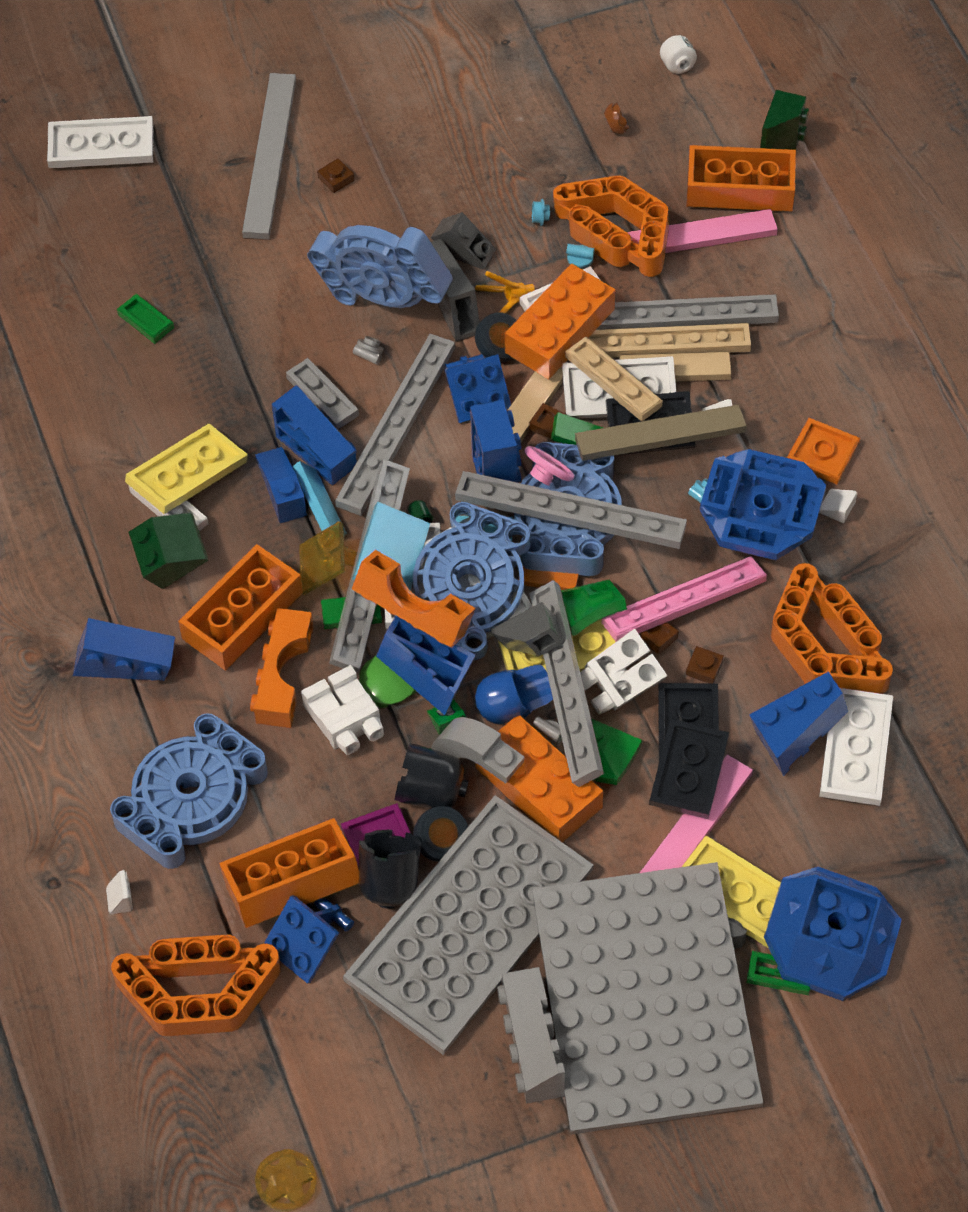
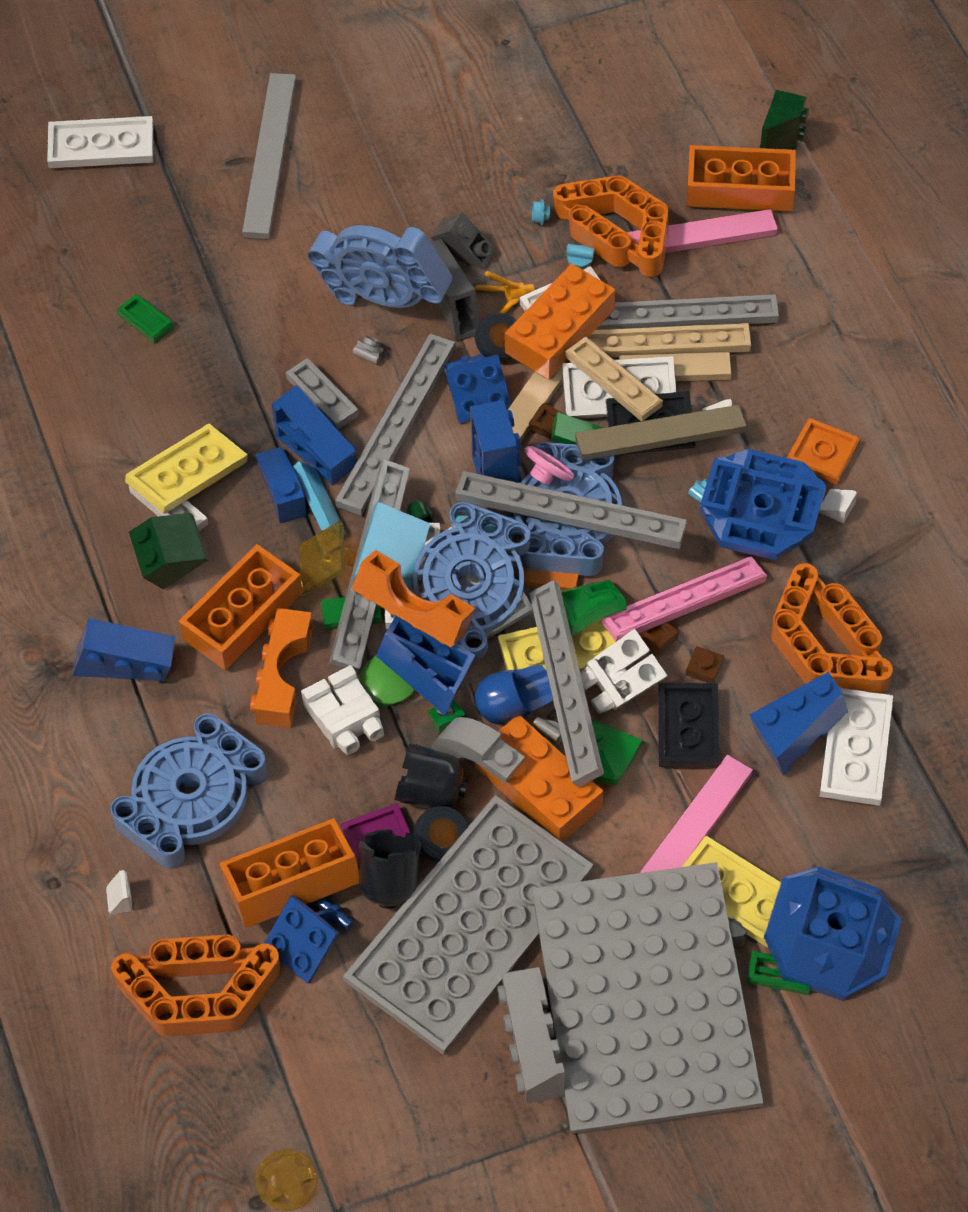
(335, 175): reddish brown plate -> none
(530, 631): dark grey slope -> none
(615, 119): dark orange plate -> none
(678, 54): white head -> none
(689, 768): black plate -> none

